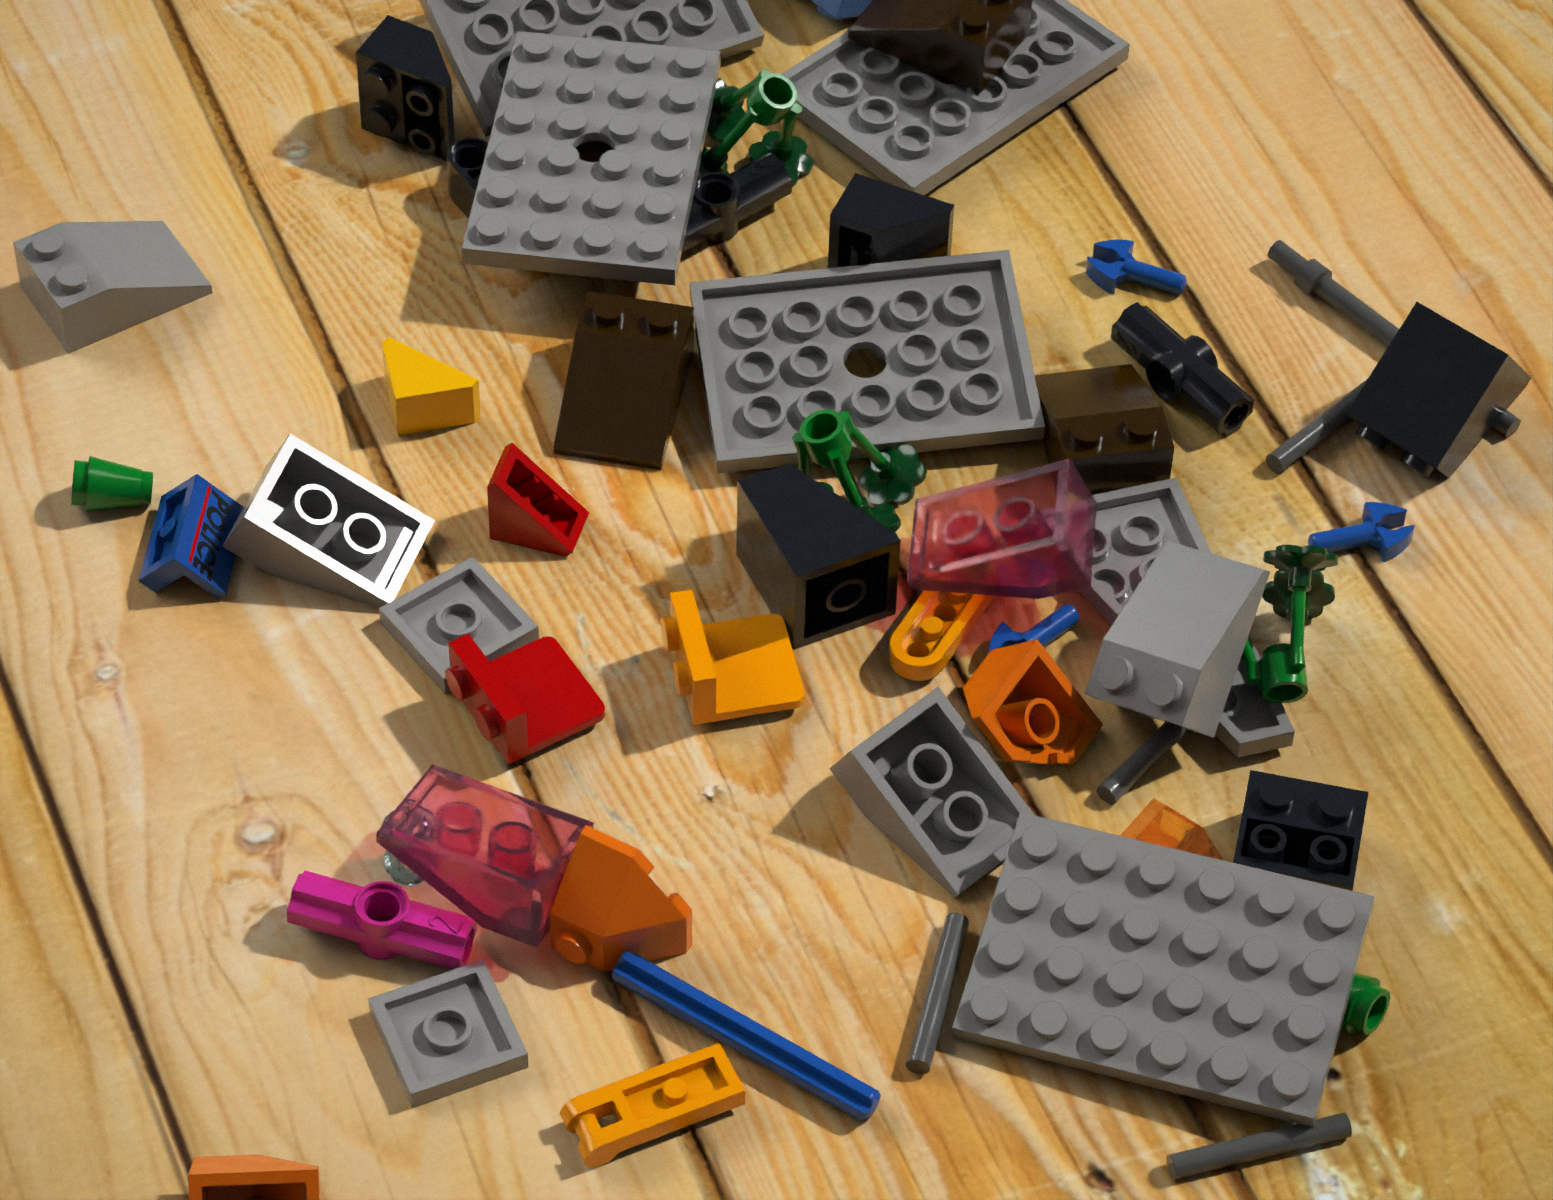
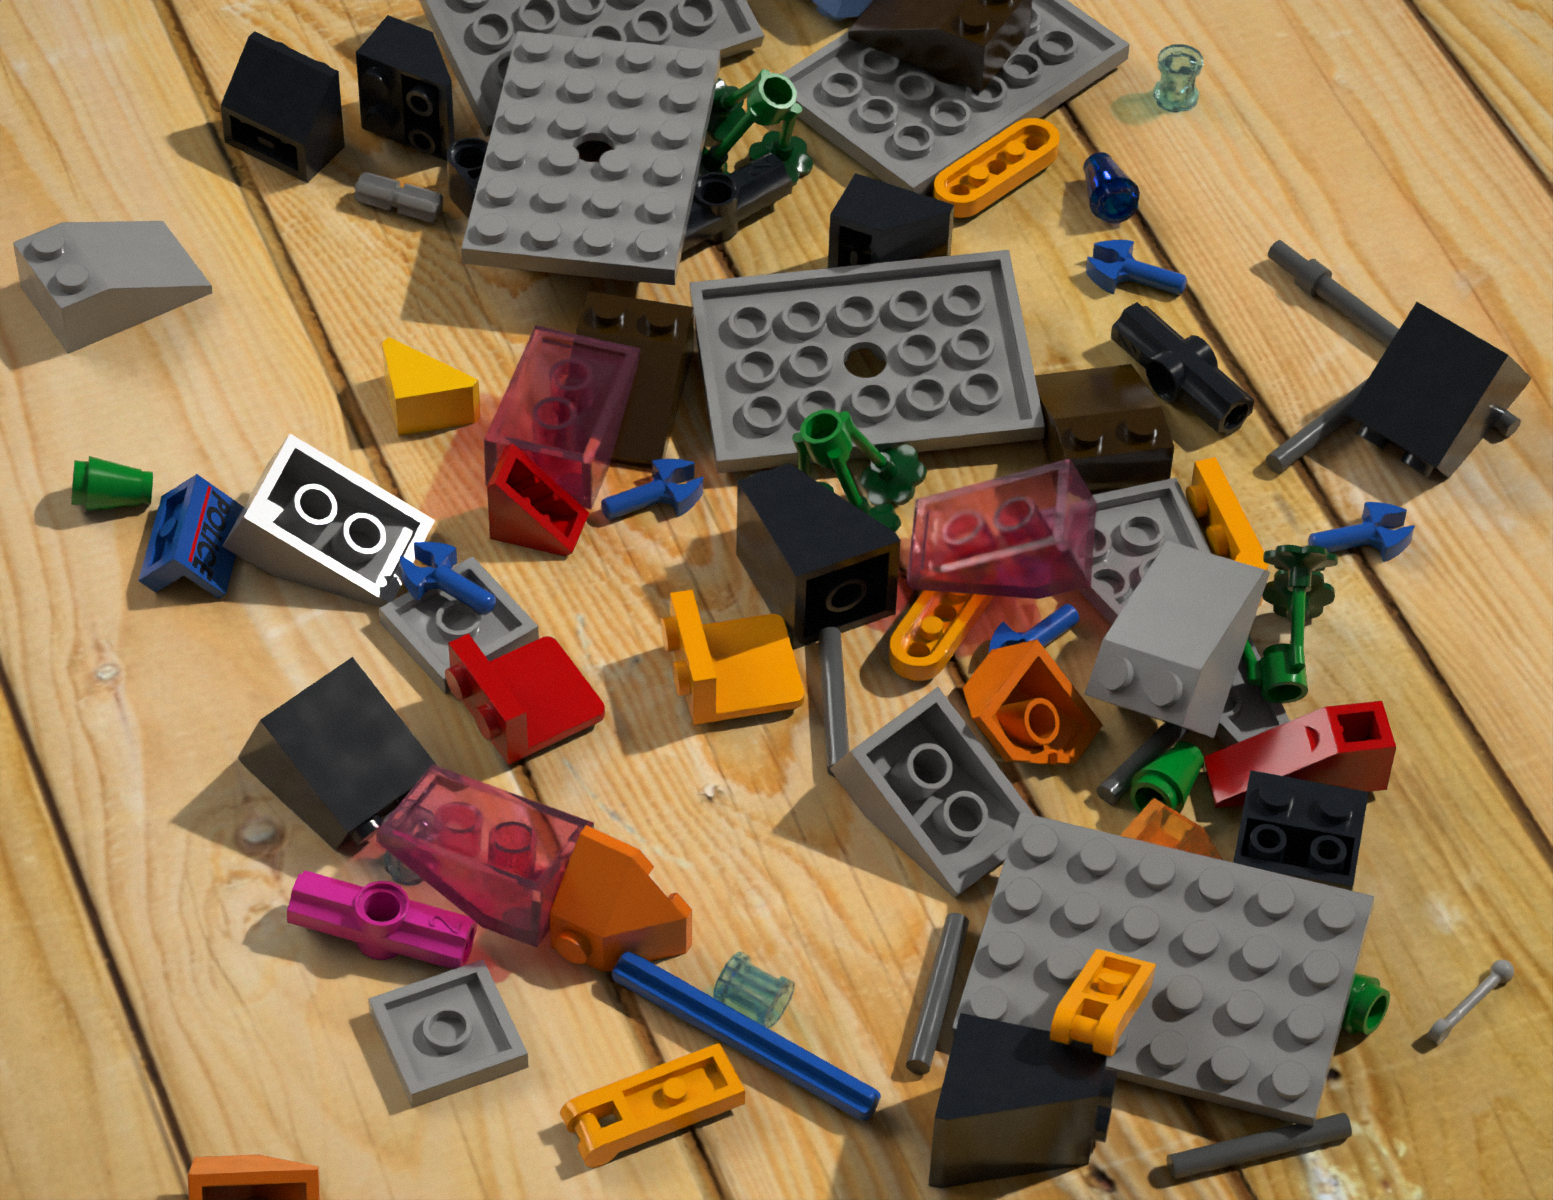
(283, 108): none -> black slope
(337, 756): none -> black slope
(387, 194): none -> light grey piece
(441, 576): none -> blue bar
(565, 409): none -> clear pink slope
(662, 489): none -> blue bar
(753, 989): none -> clear light blue bush
(833, 695): none -> dark grey bar
(997, 166): none -> light orange plate
(1017, 1104): none -> black slope
(1102, 1001): none -> light orange plate
(1109, 189): none -> clear blue cone
(1168, 777): none -> green cone
(1177, 83): none -> clear light blue bush
(1222, 516): none -> light orange plate
(1329, 746): none -> red slope
(1501, 972): none -> light grey hinge

